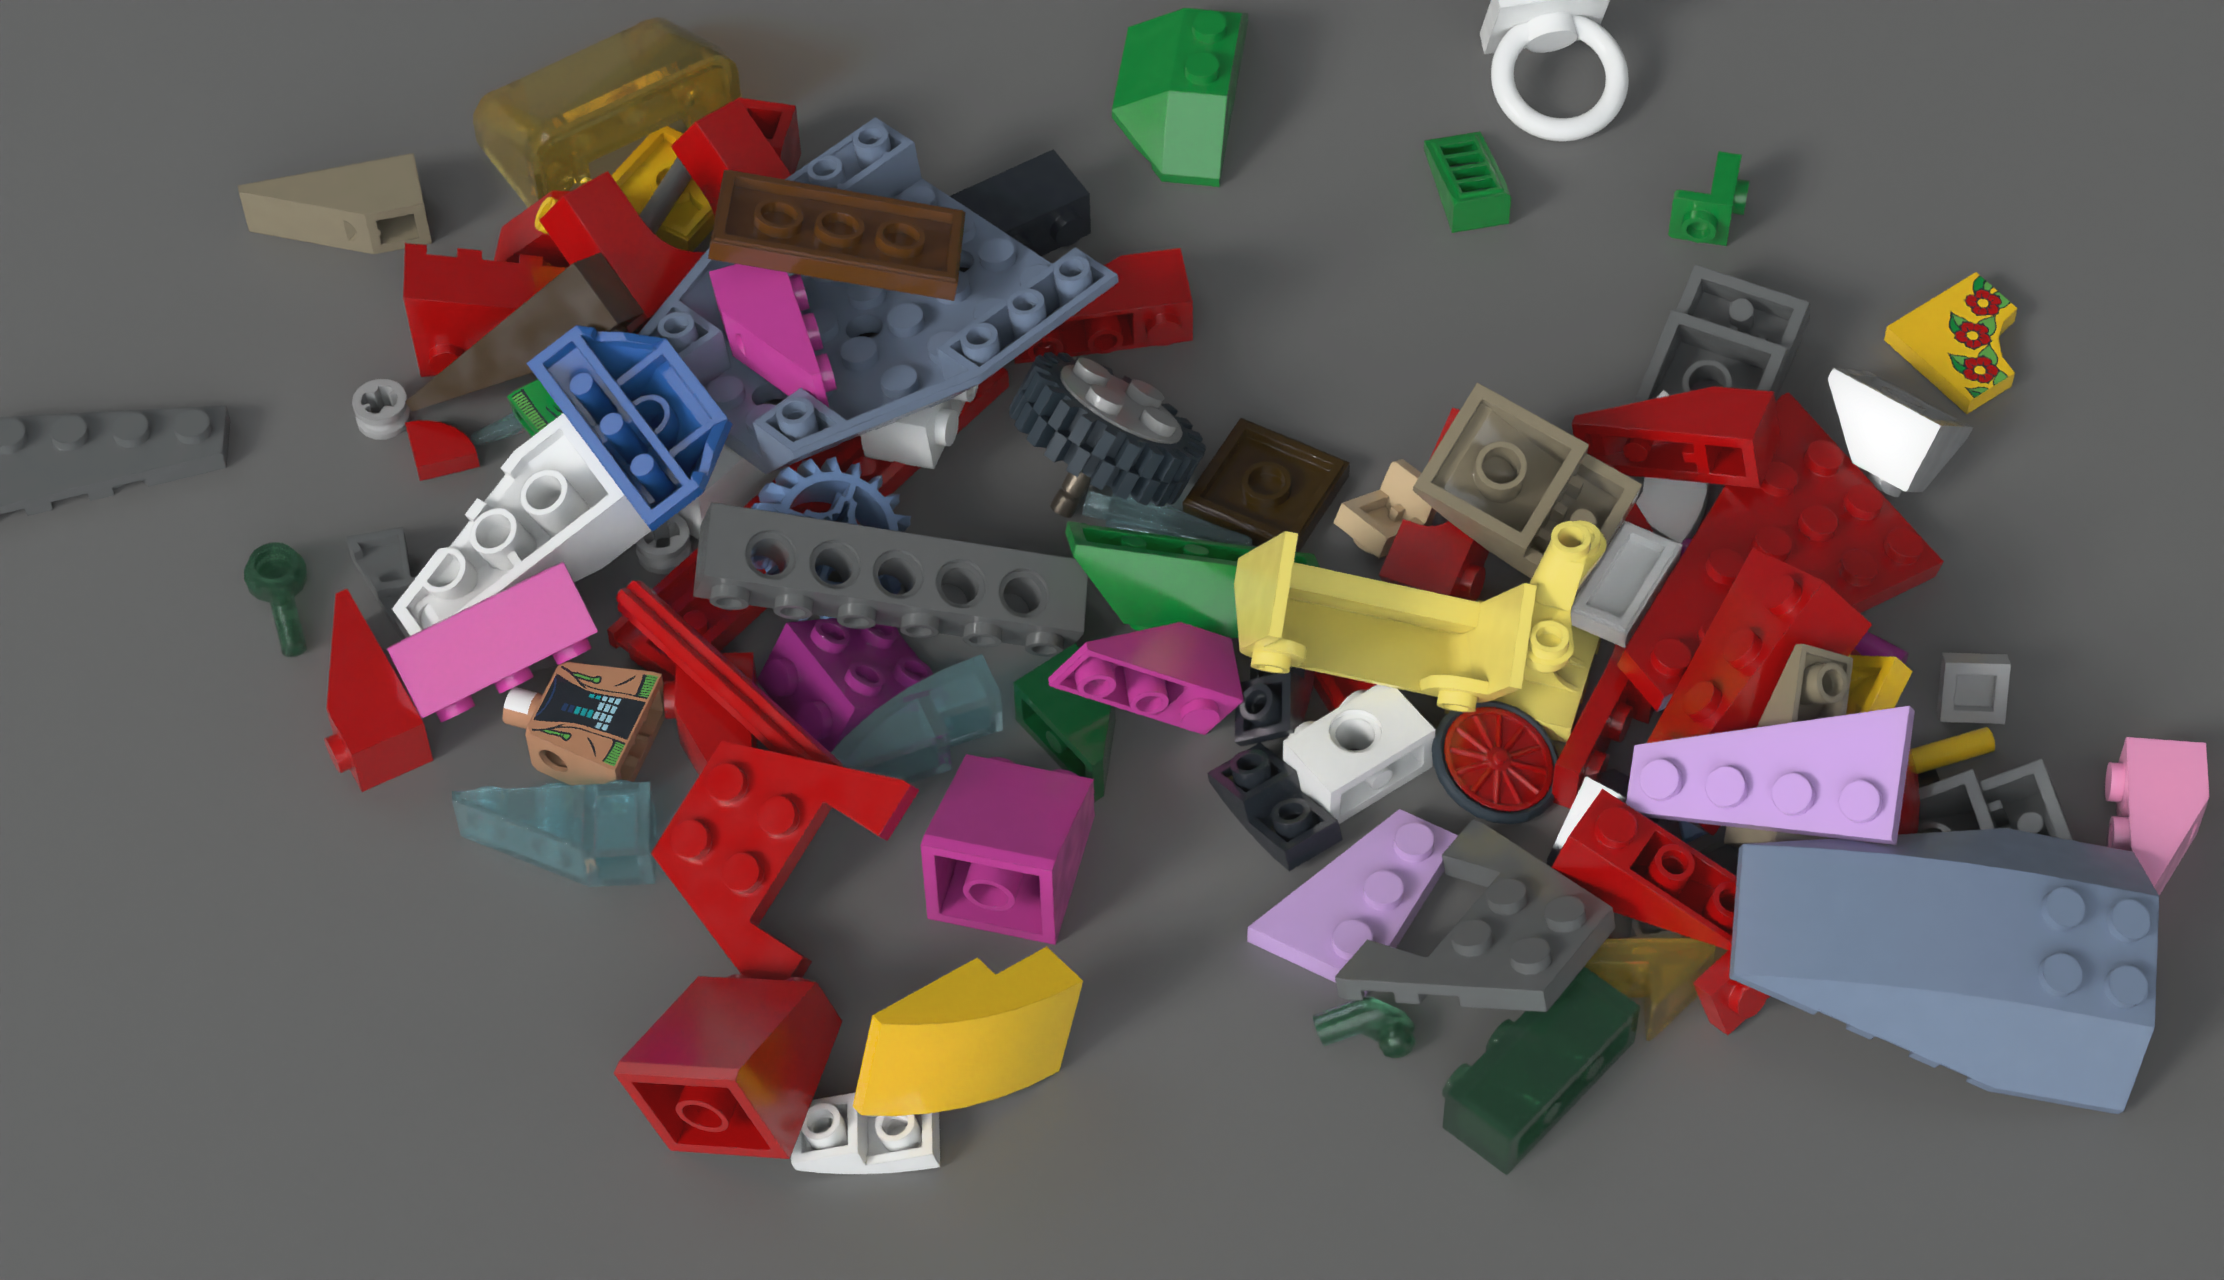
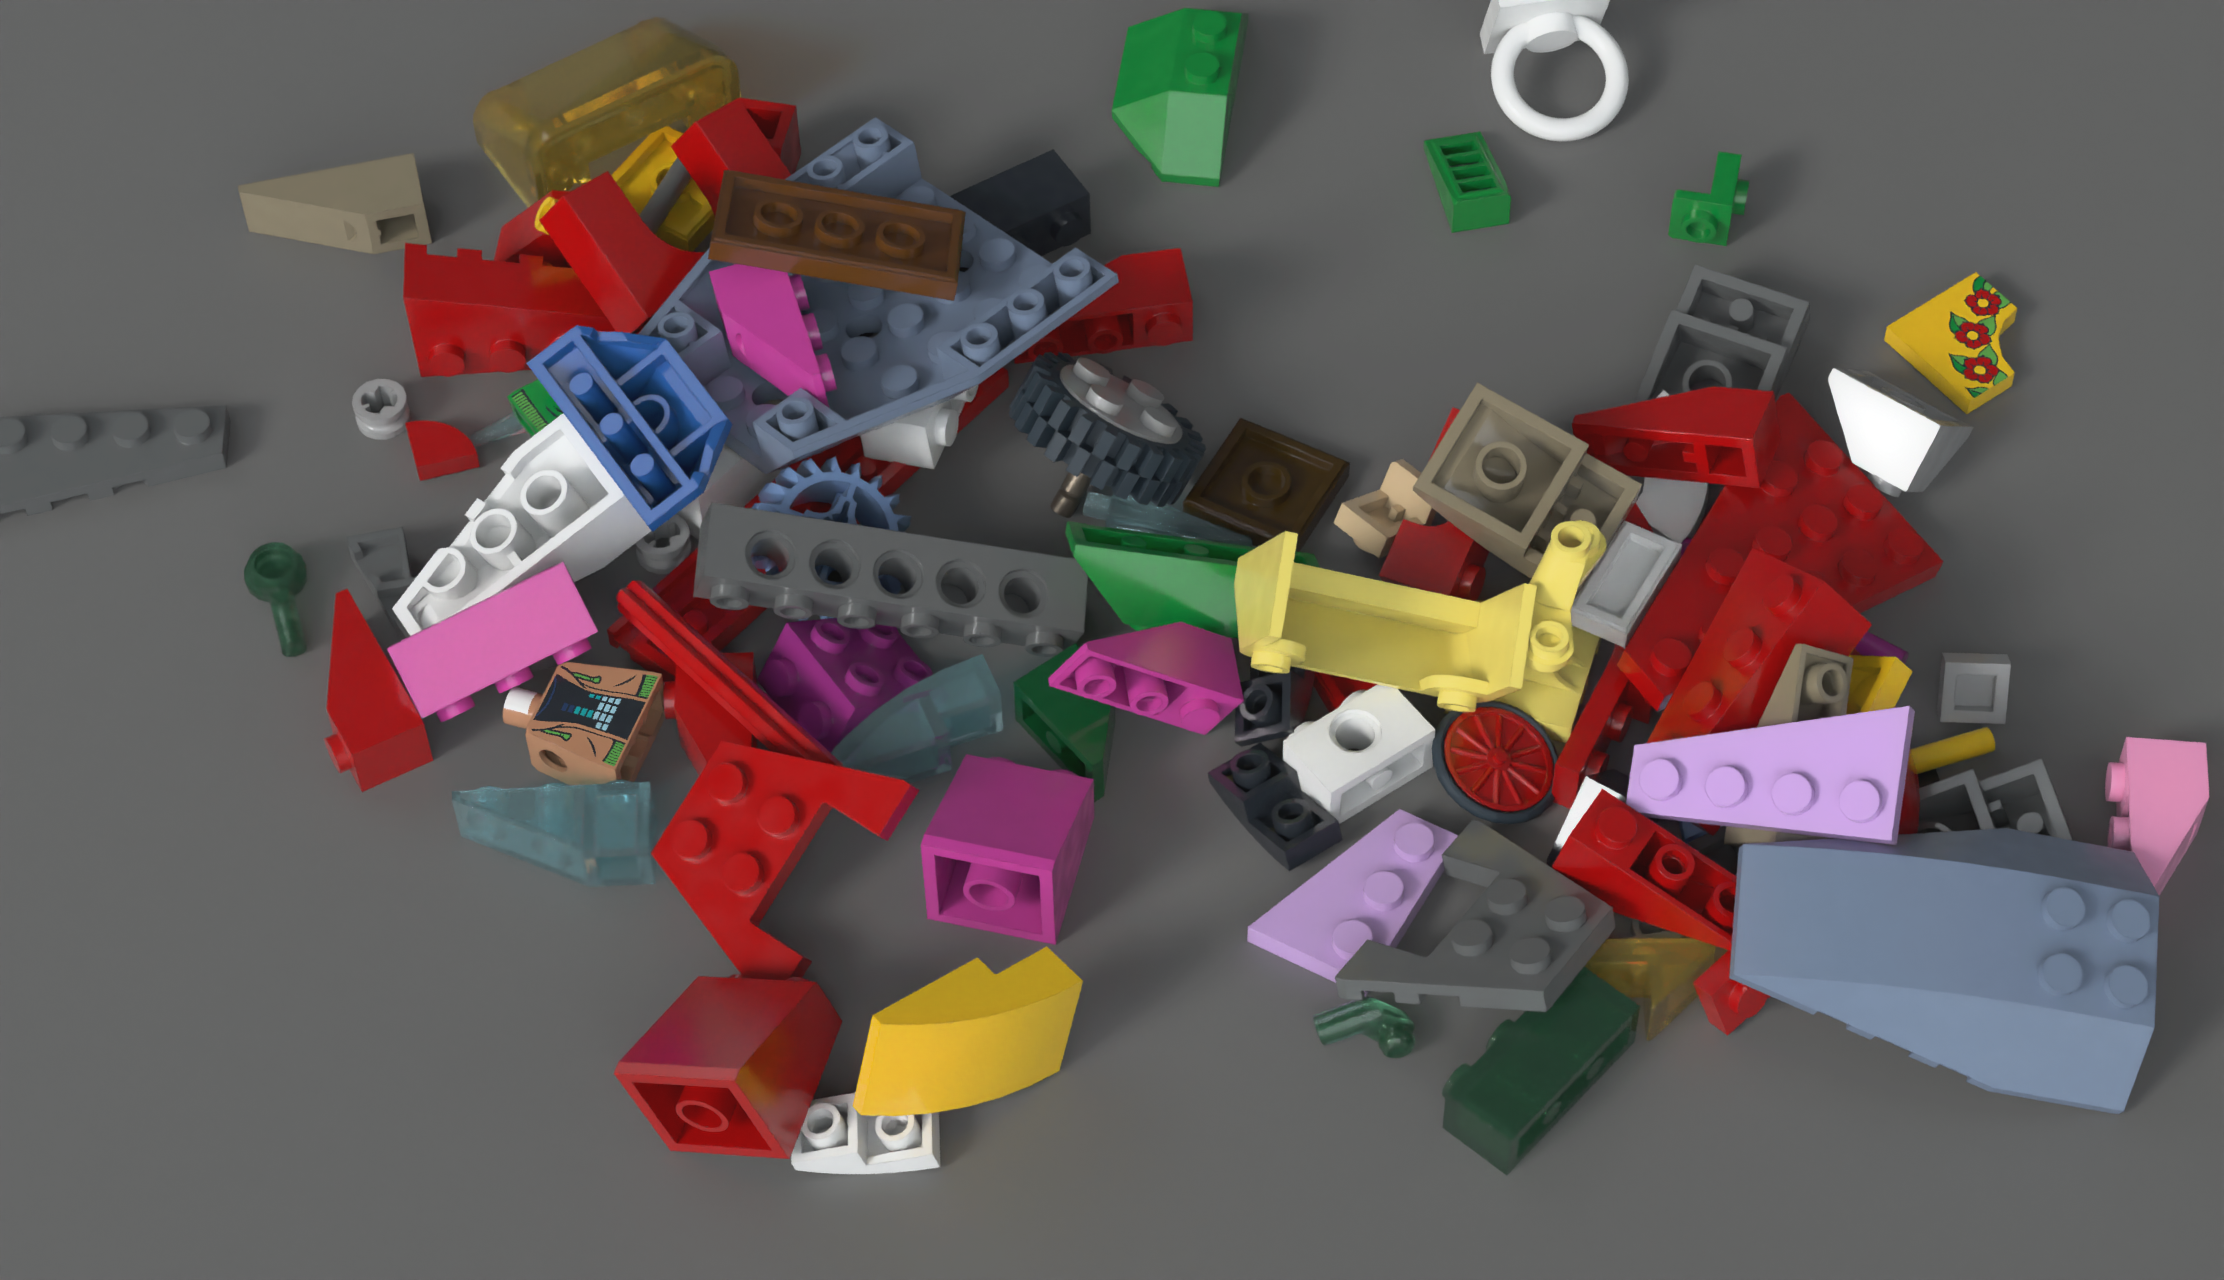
(581, 295): dark brown slope -> none

